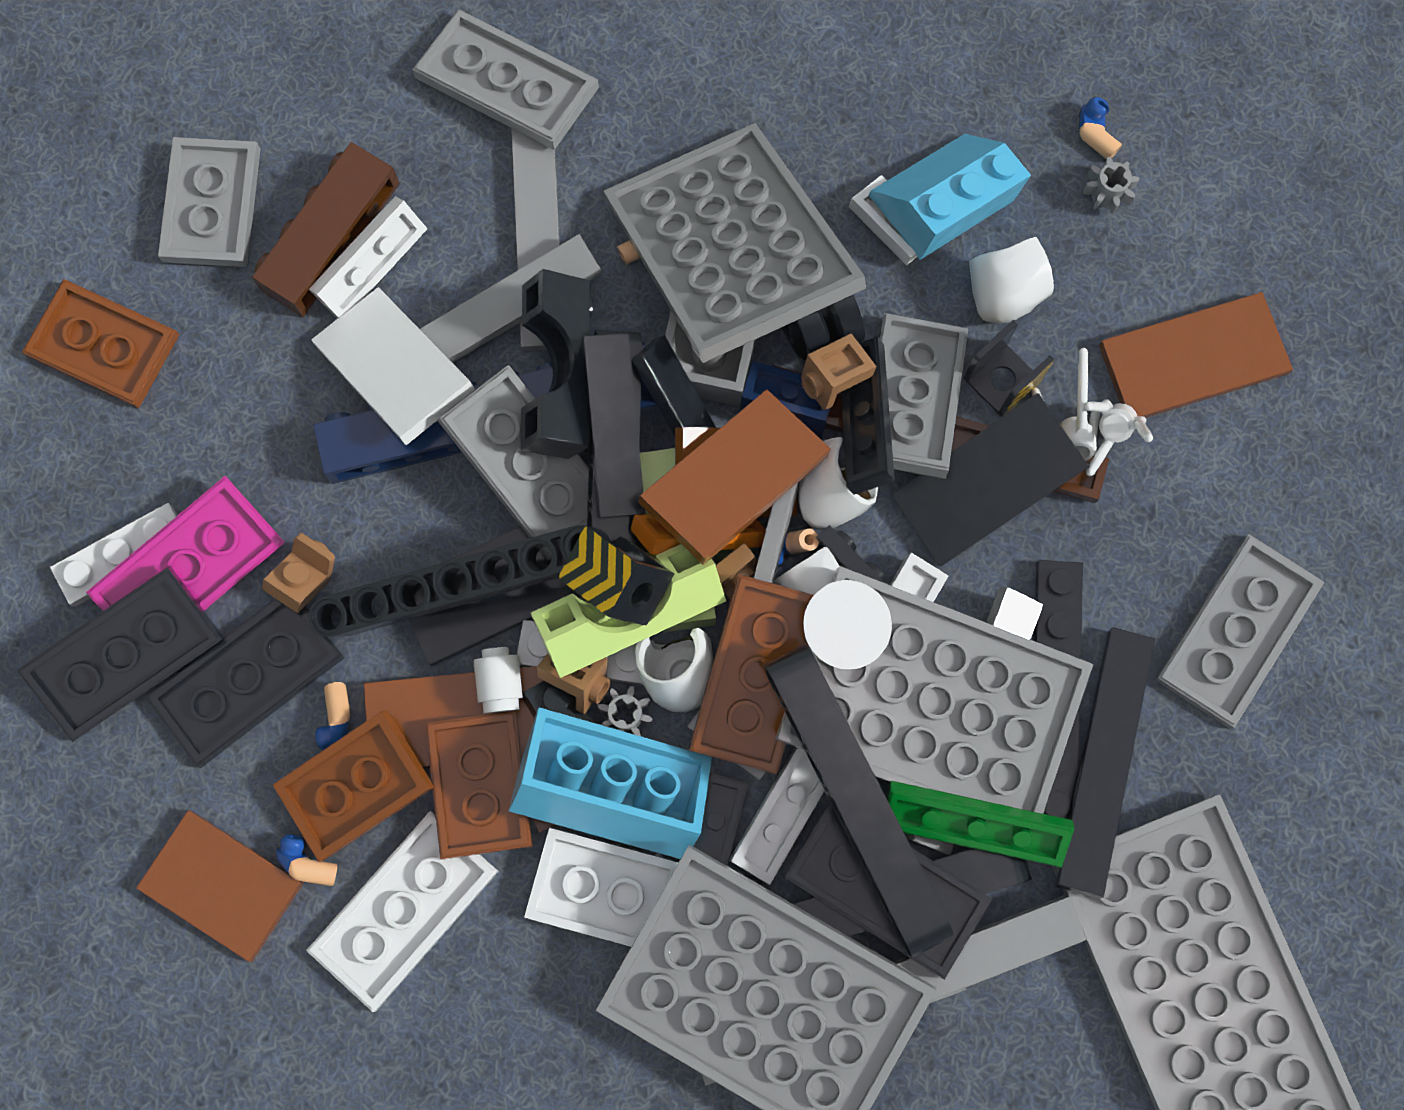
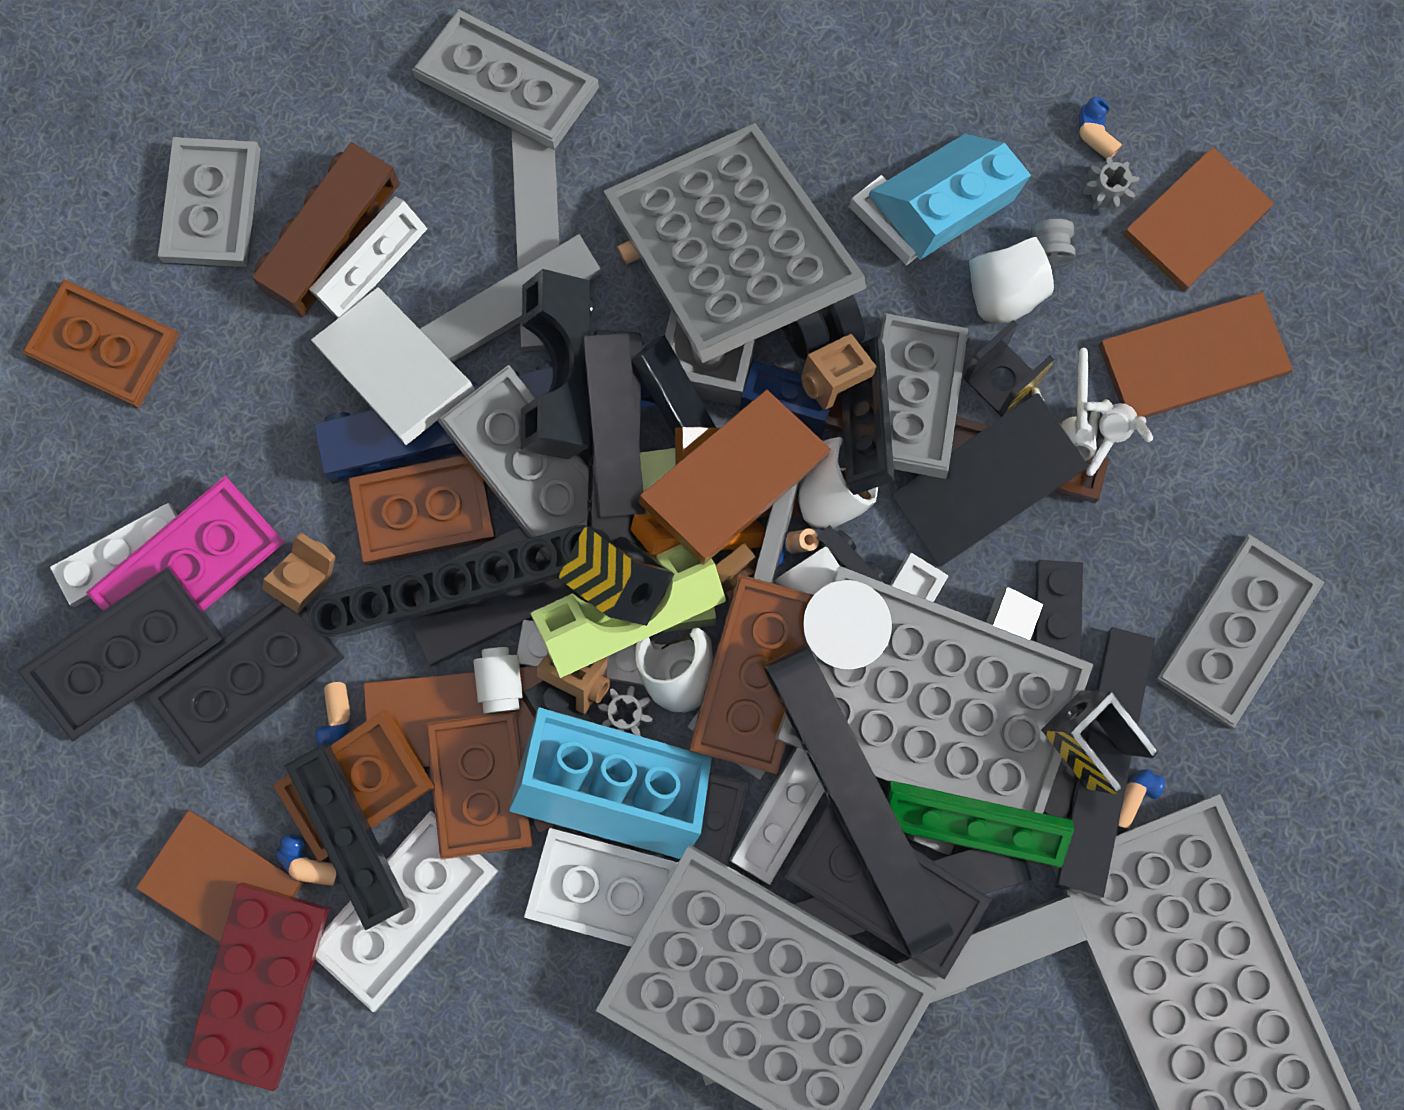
(257, 986): none -> dark red plate
(347, 836): none -> black tile
(420, 509): none -> dark orange plate
(1055, 239): none -> light grey wheel
(1114, 720): none -> black piece
(1141, 784): none -> arm
(1198, 219): none -> dark orange tile

